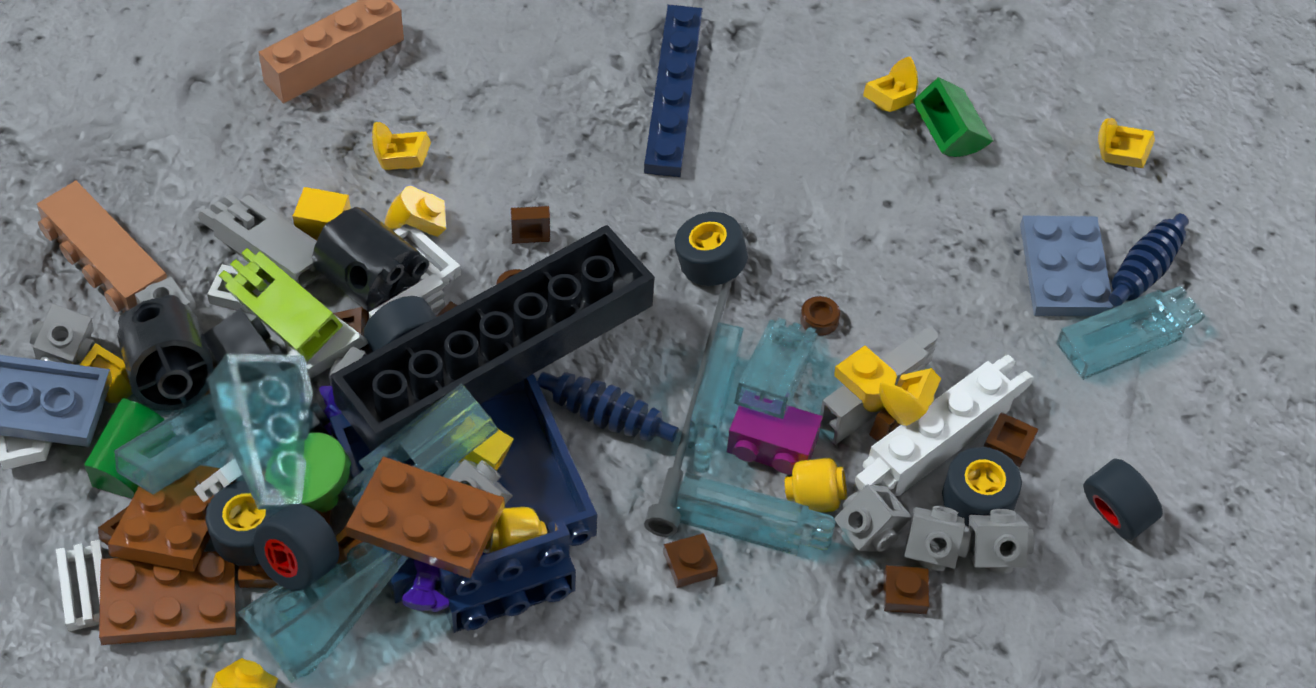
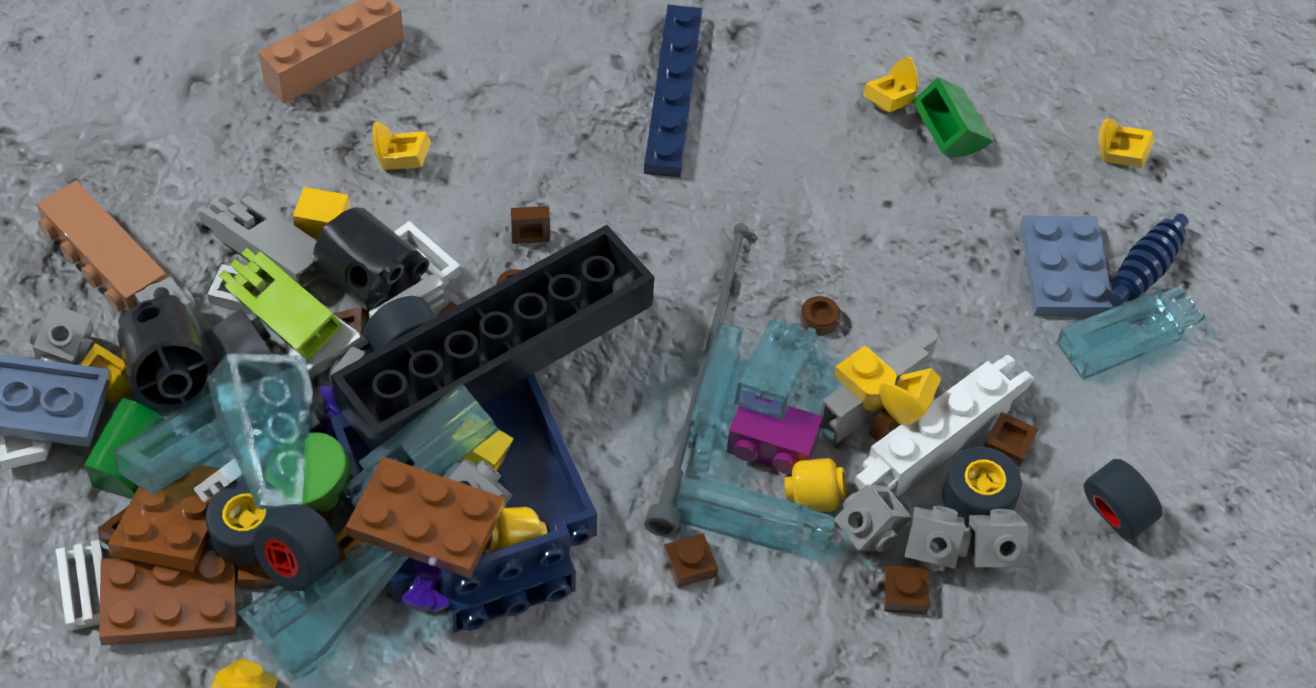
(417, 210): yellow plate -> none
(607, 406): dark blue piece -> none
(711, 248): black wheel -> none

